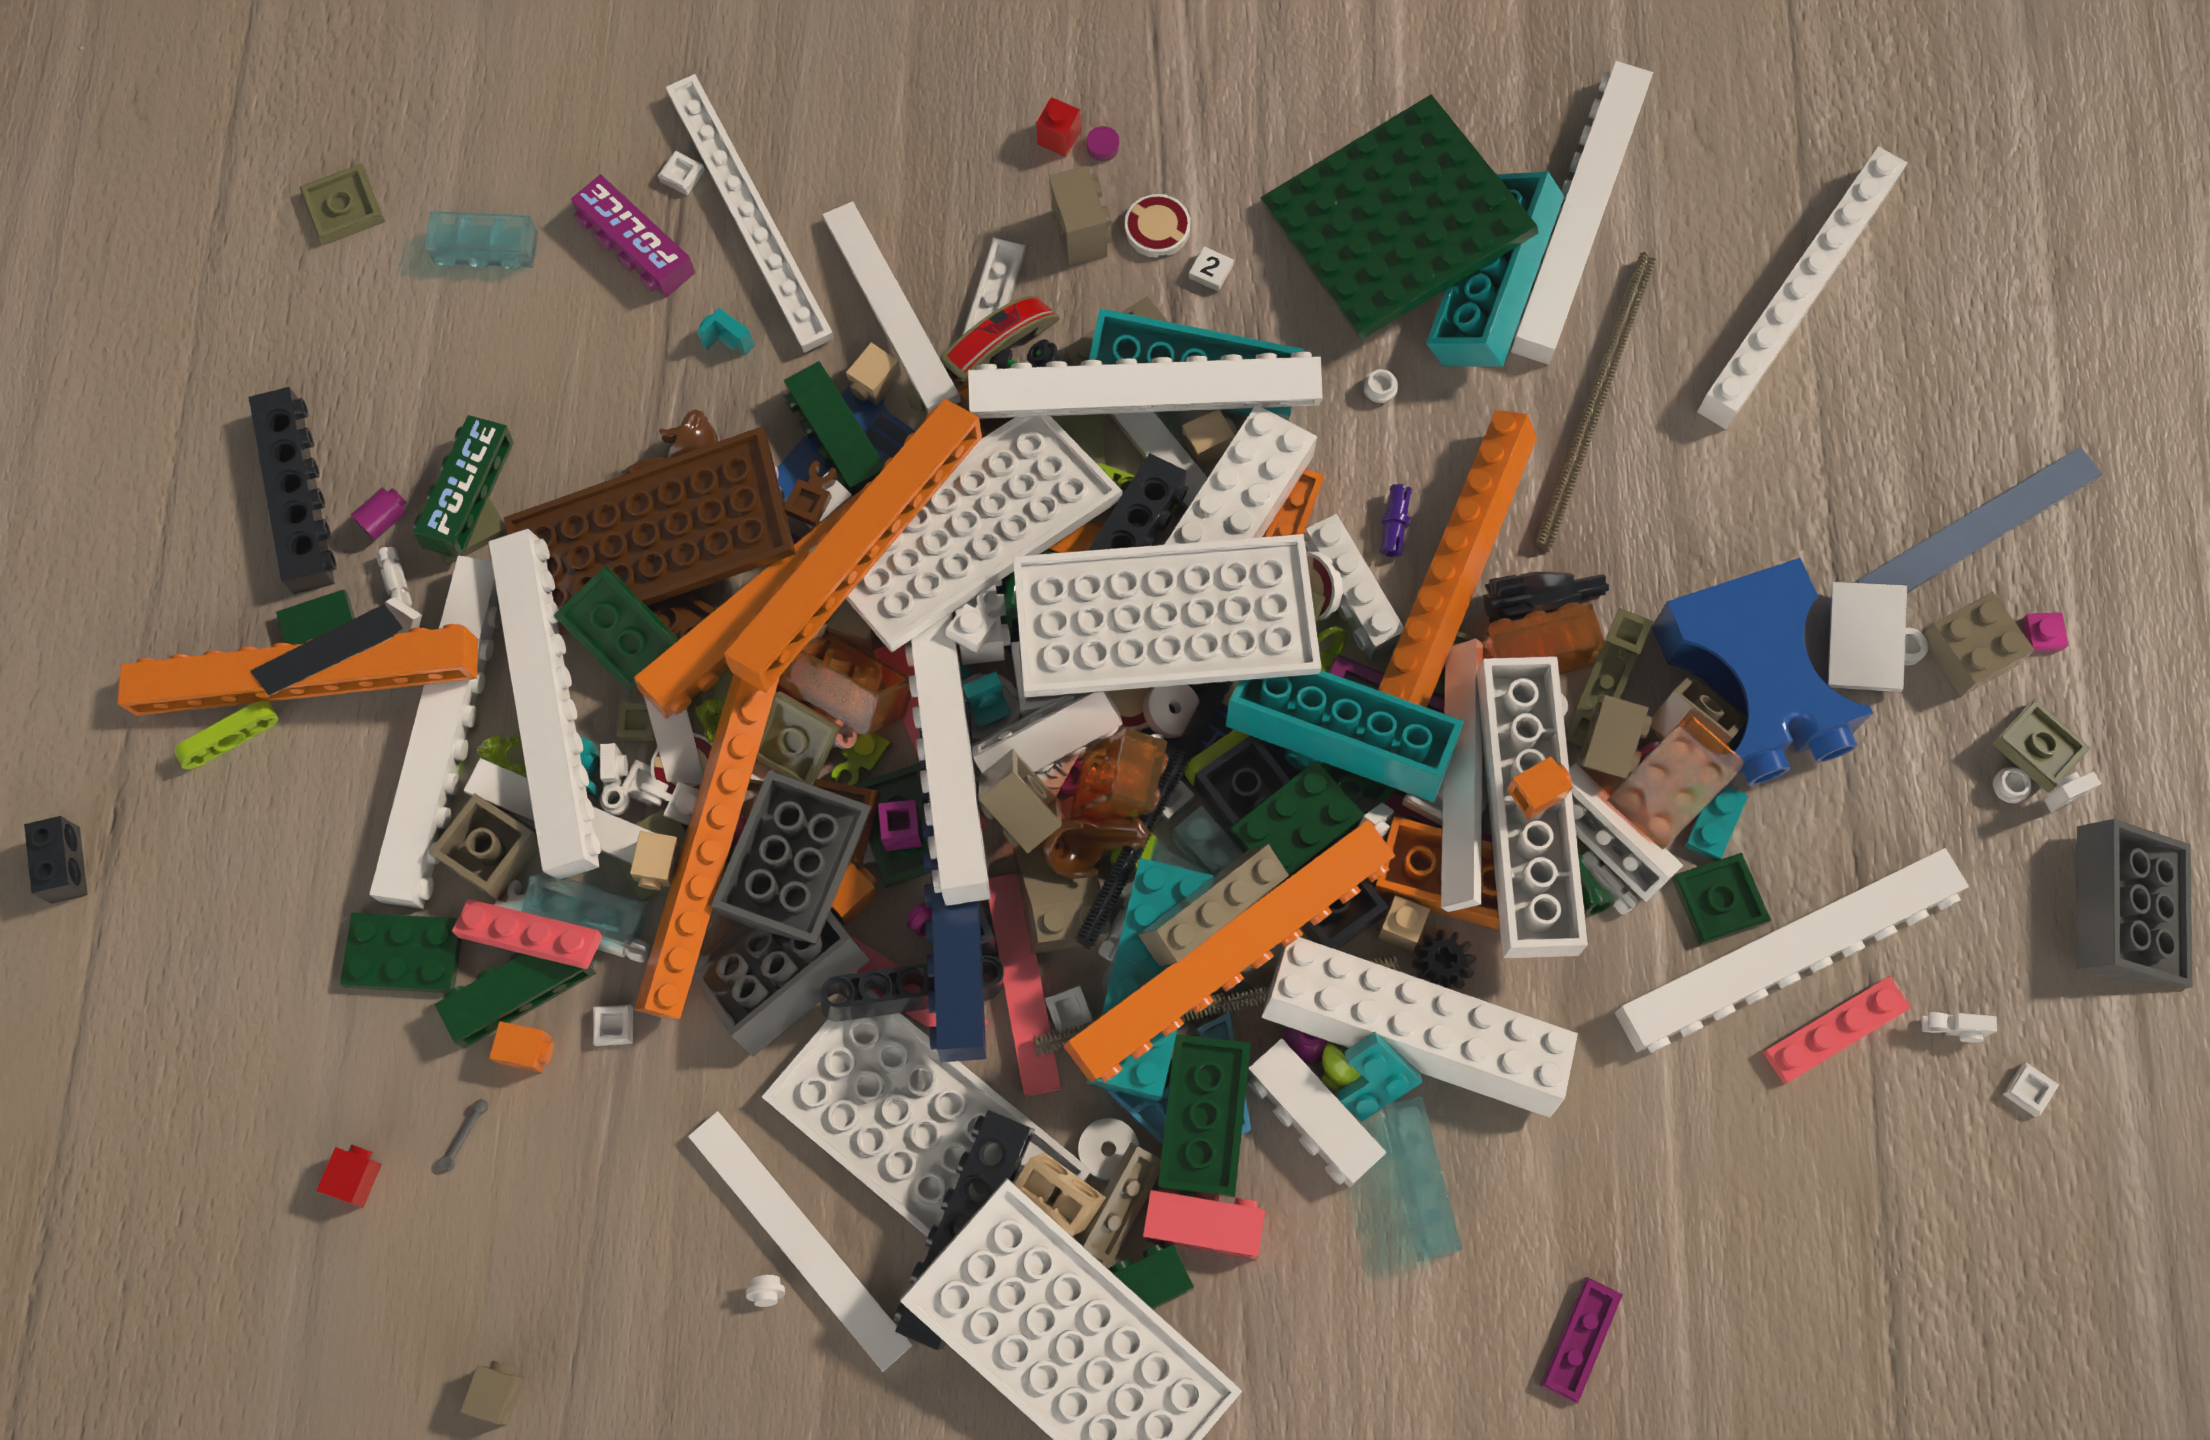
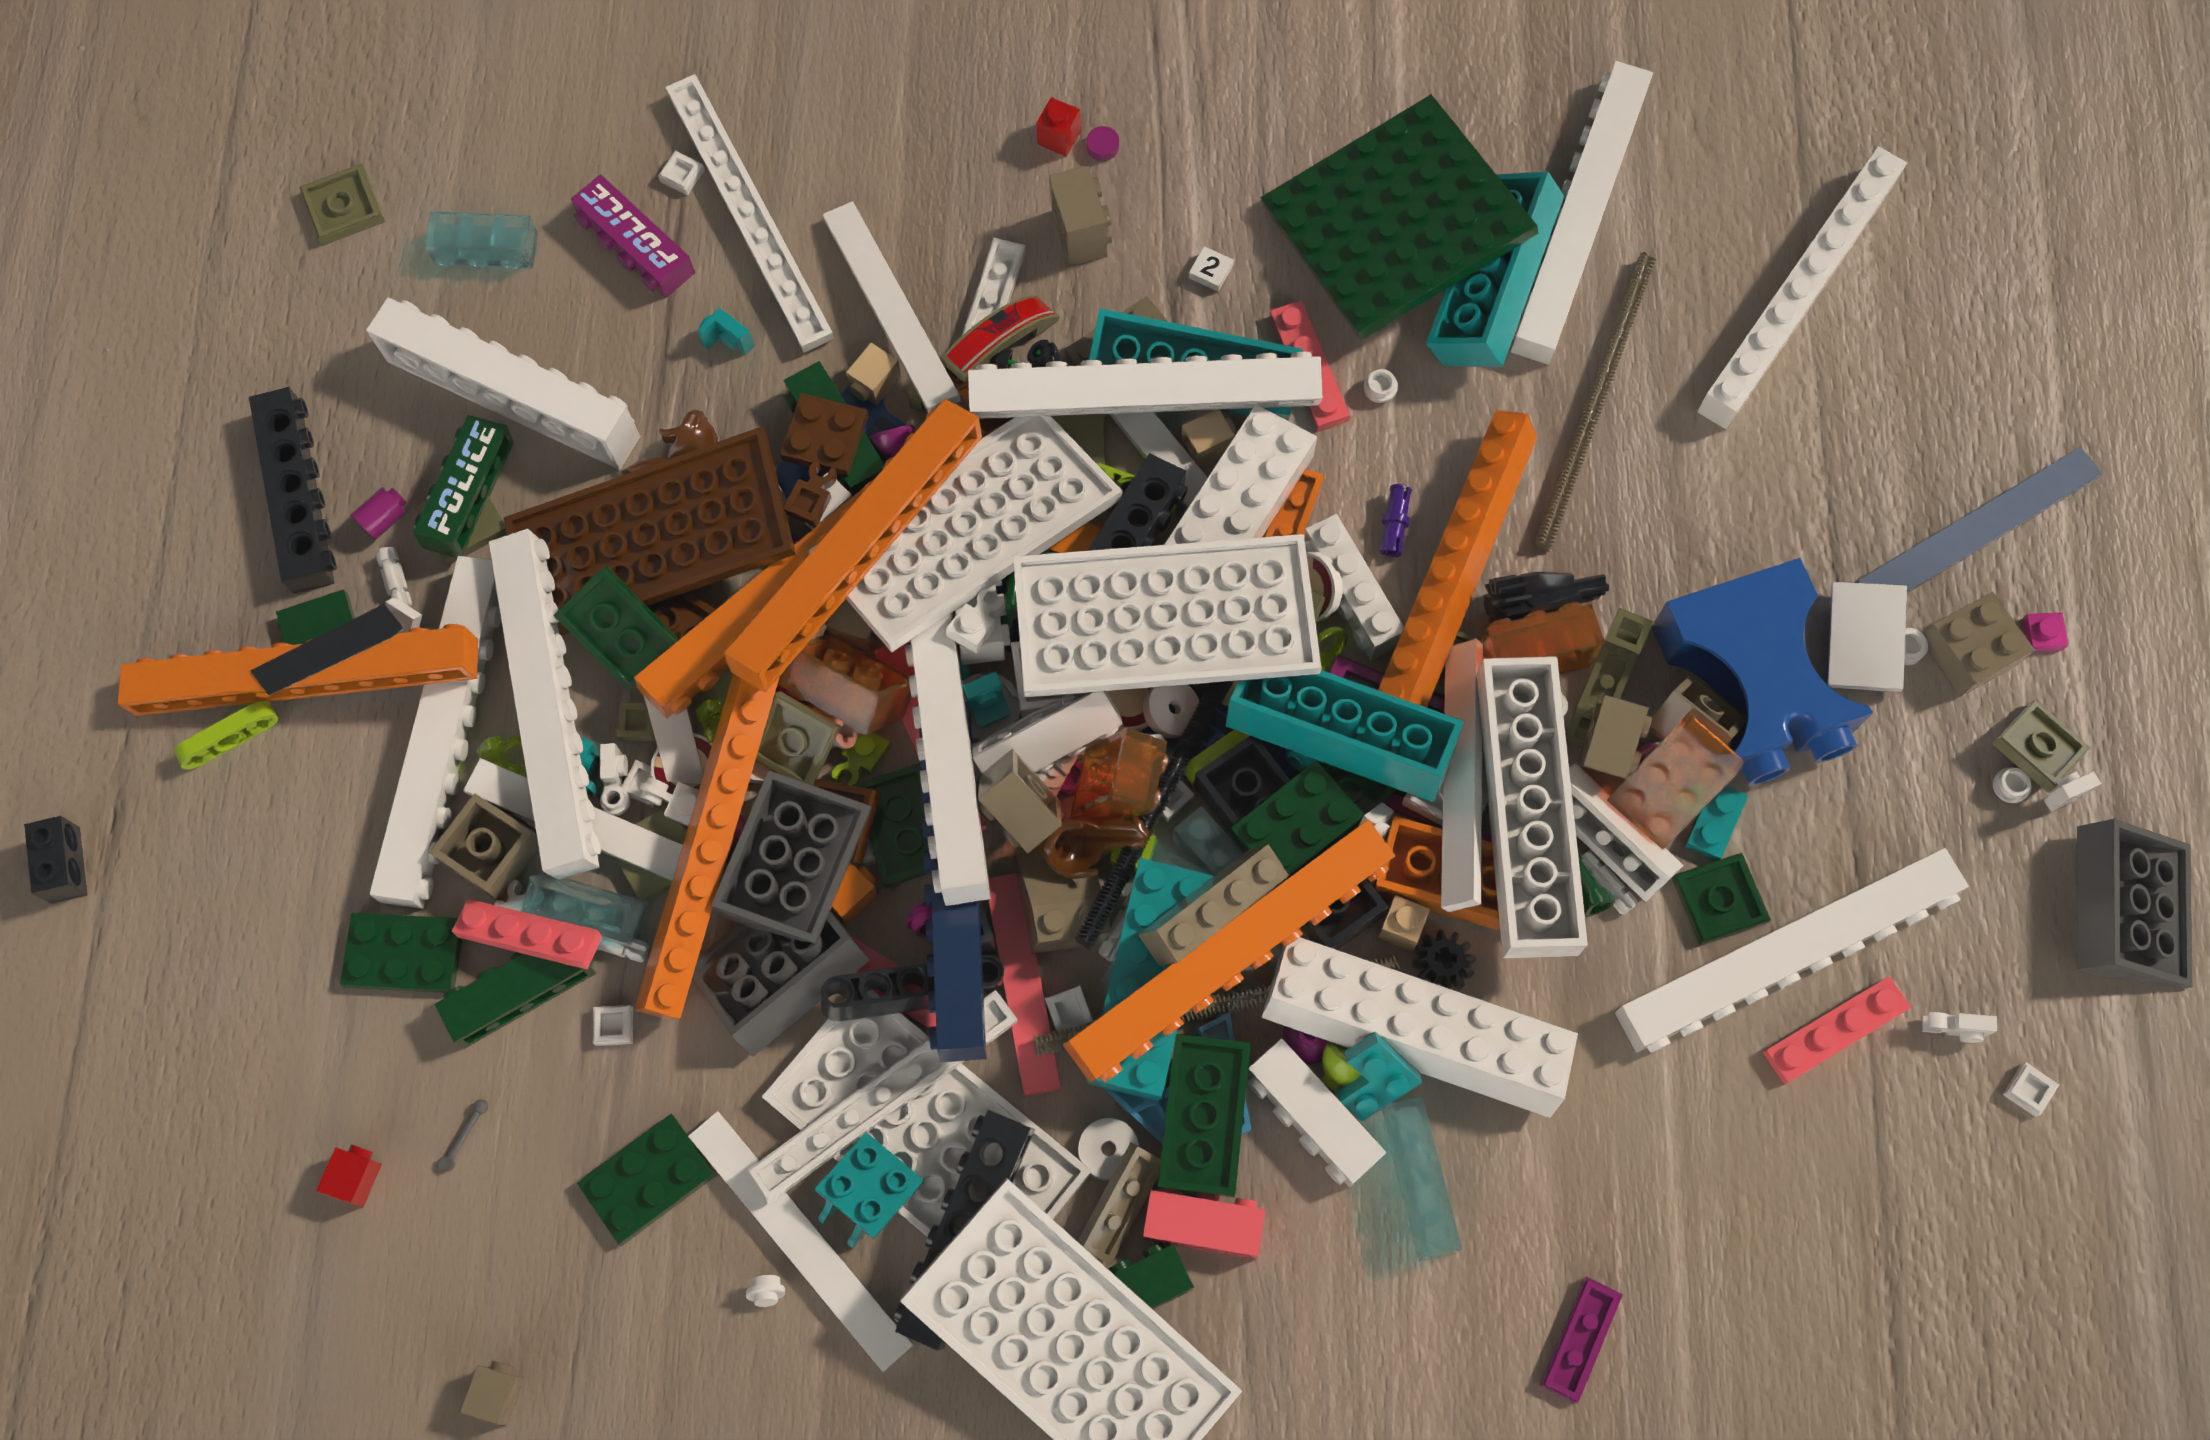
(504, 382): none -> white brick
(521, 1047): orange brick -> none
(646, 1179): none -> dark green plate
(655, 860): tan brick -> none
(824, 433): none -> reddish brown plate
(865, 1109): none -> white tile
(867, 1188): none -> teal plate
(891, 441): none -> magenta brick
(900, 825): magenta brick -> none
(1059, 1193): tan brick -> none
(1157, 225): tile -> none
(1296, 330): none -> coral plate
(1540, 787): orange brick -> none

